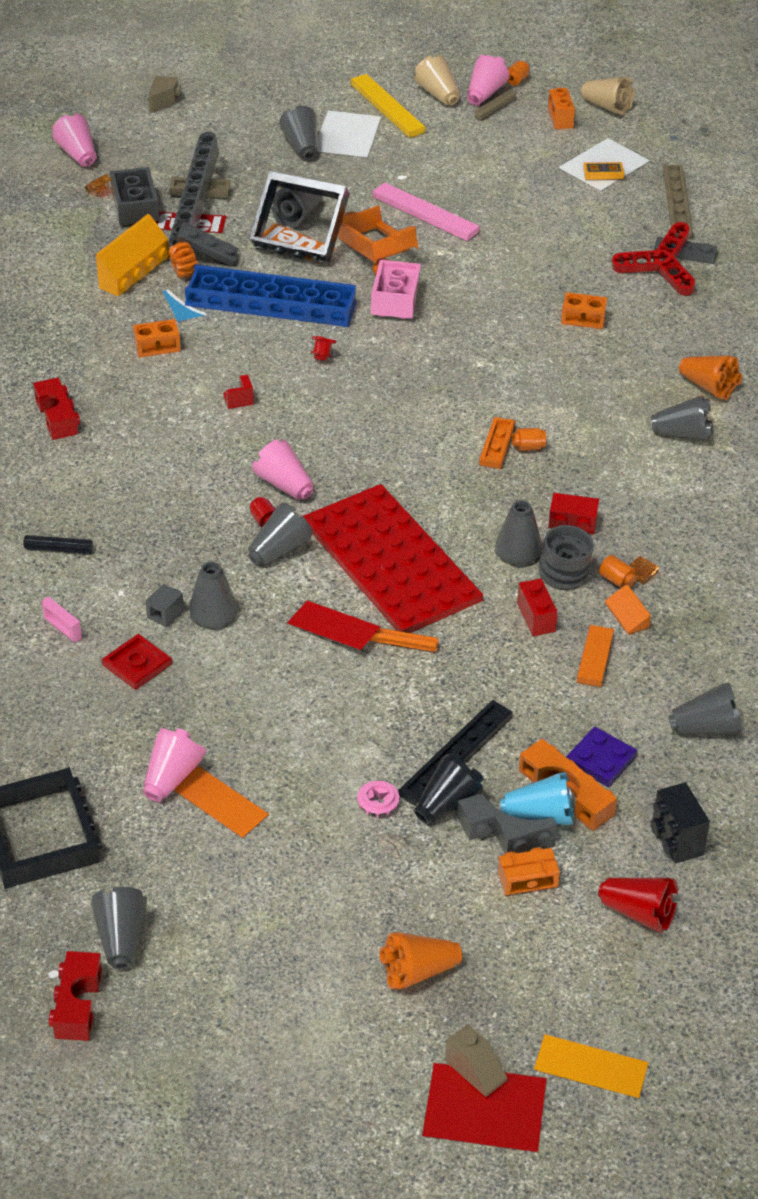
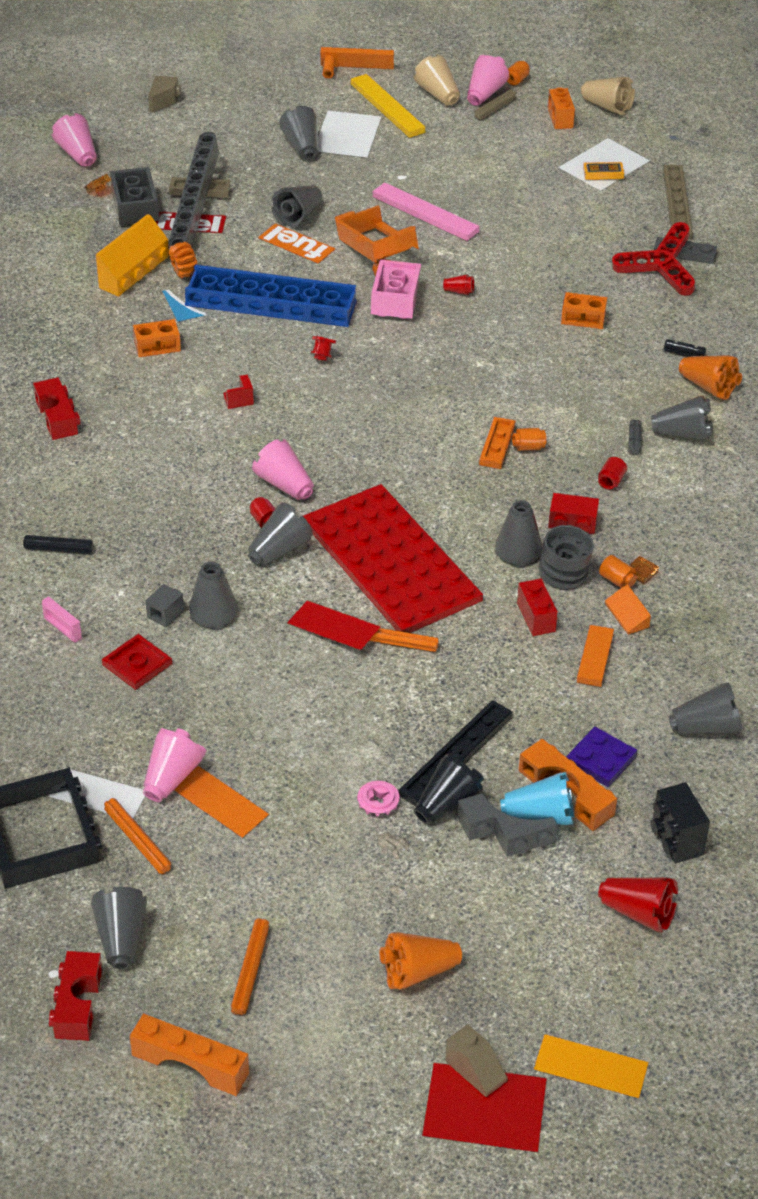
(100, 790): none -> white sticker
(137, 836): none -> orange axle
(207, 244): dark grey plate -> none
(218, 1063): none -> orange arch
(250, 967): none -> orange axle
(305, 185): black window -> none
(355, 58): none -> orange piece
(460, 284): none -> red cone
(528, 871): orange brick -> none
(612, 473): none -> red brick
(634, 436): none -> dark grey axle
(684, 348): none -> black axle

